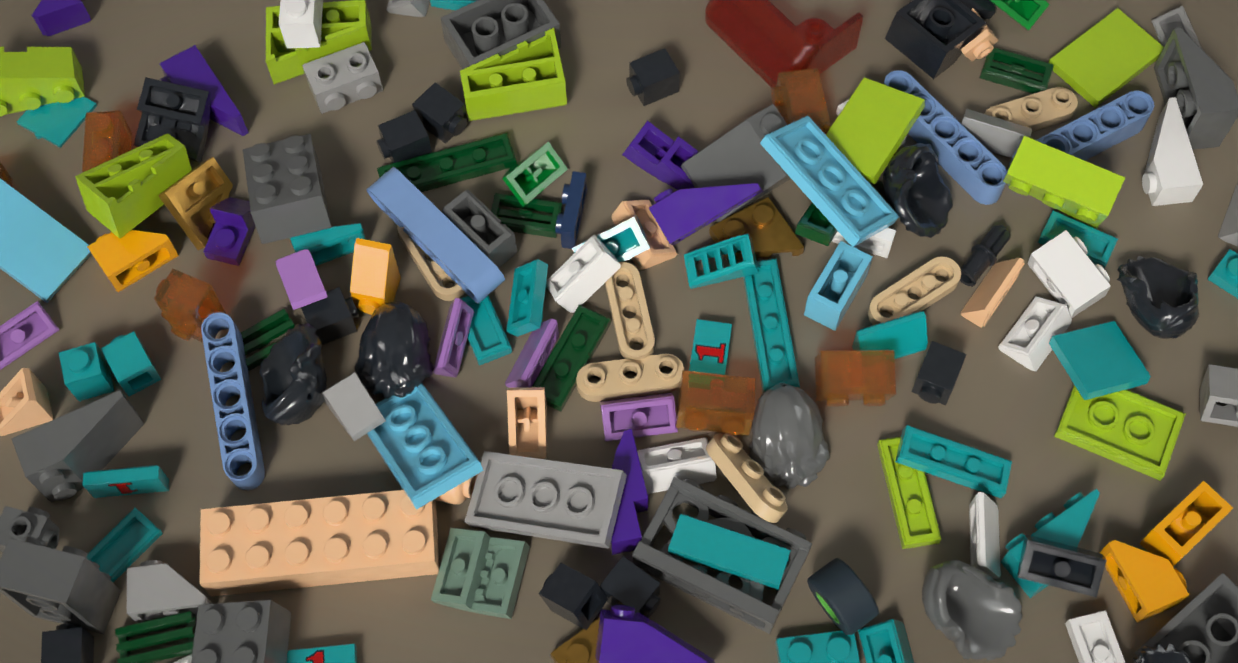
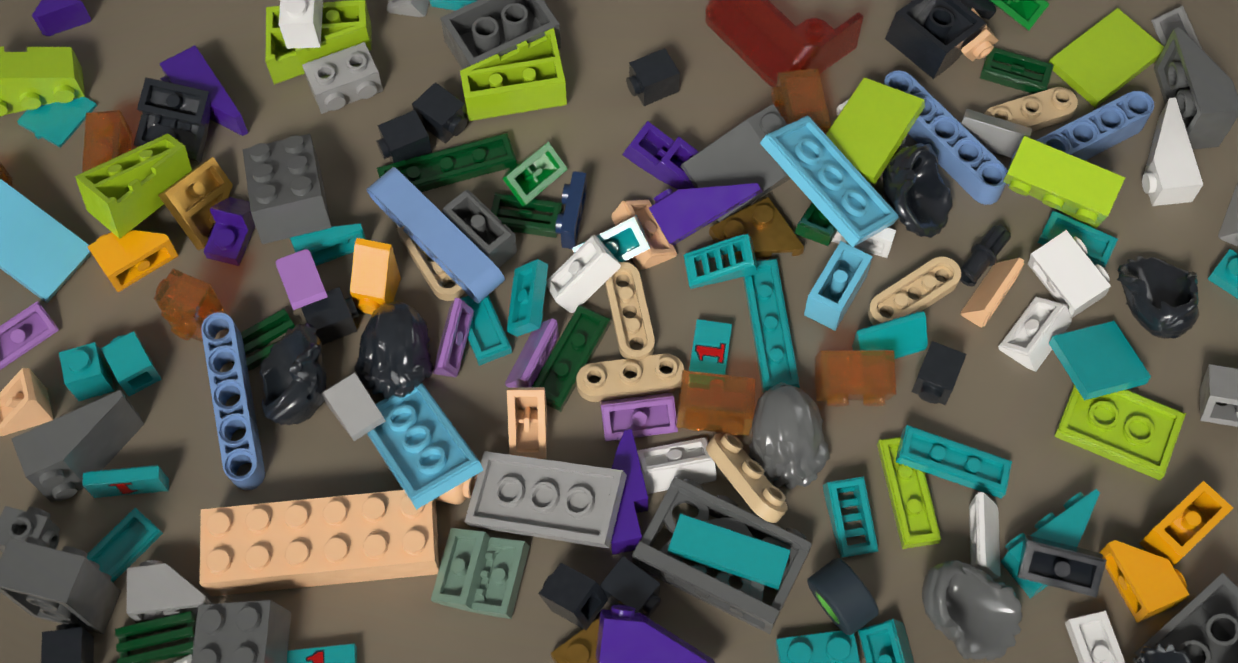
(860, 499): none -> teal slope

